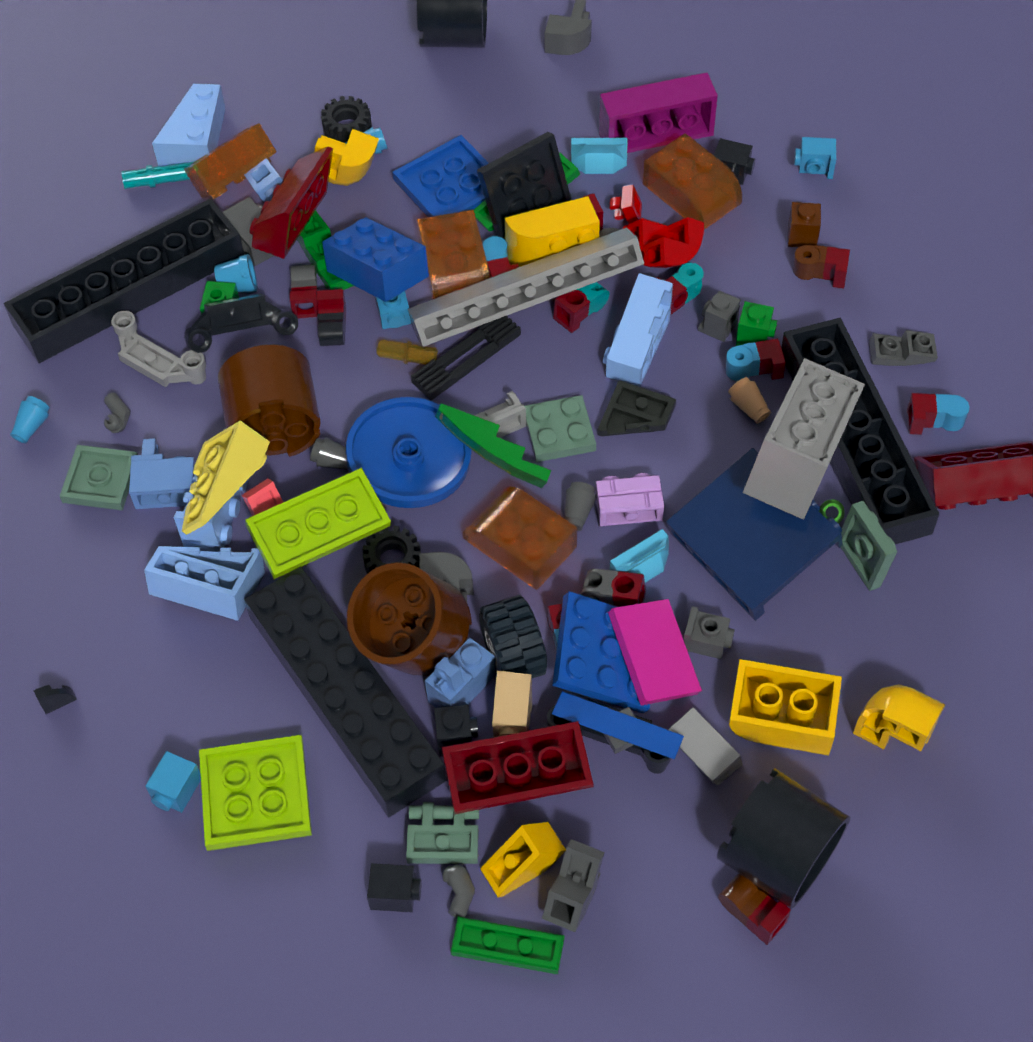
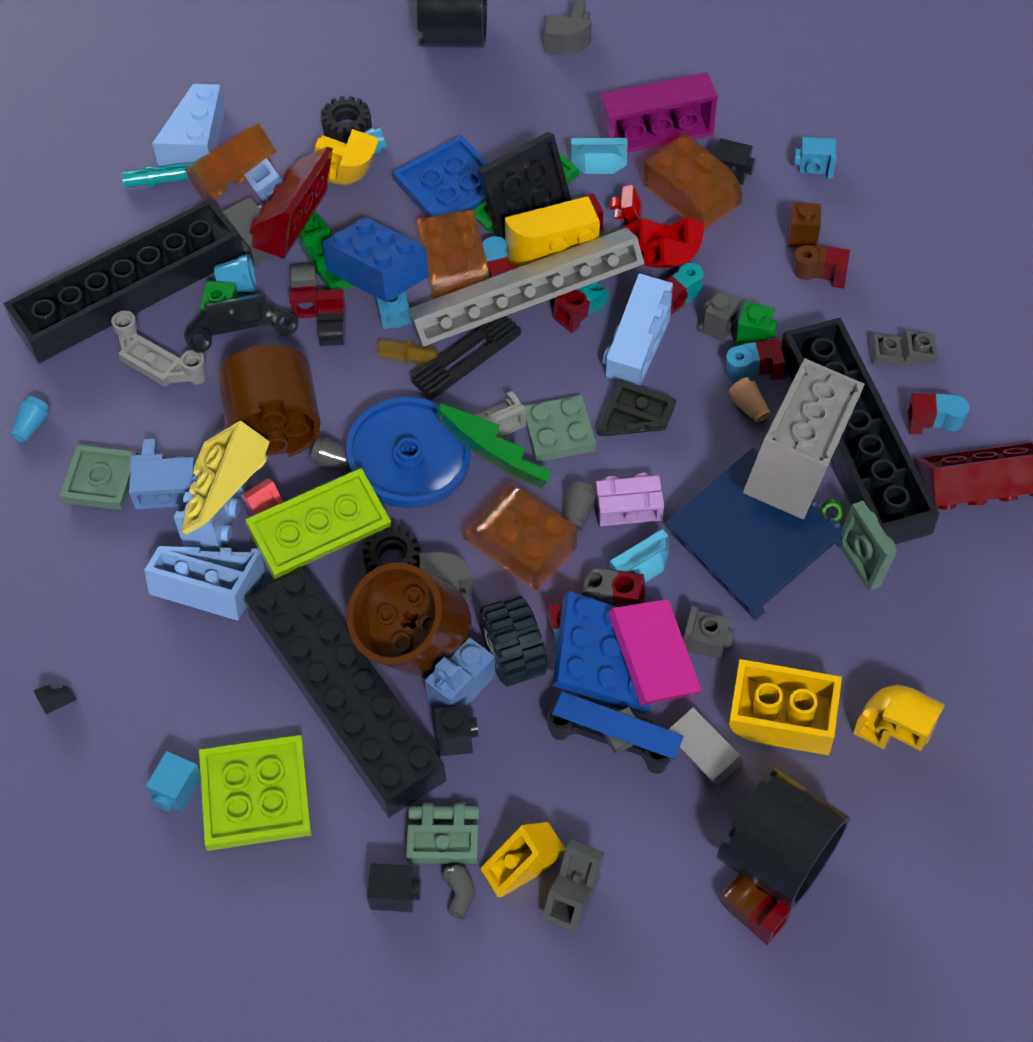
(120, 413): dark grey arm -> none
(507, 945): green tile -> none
(512, 703): tan slope -> none
(517, 767): dark red slope -> none

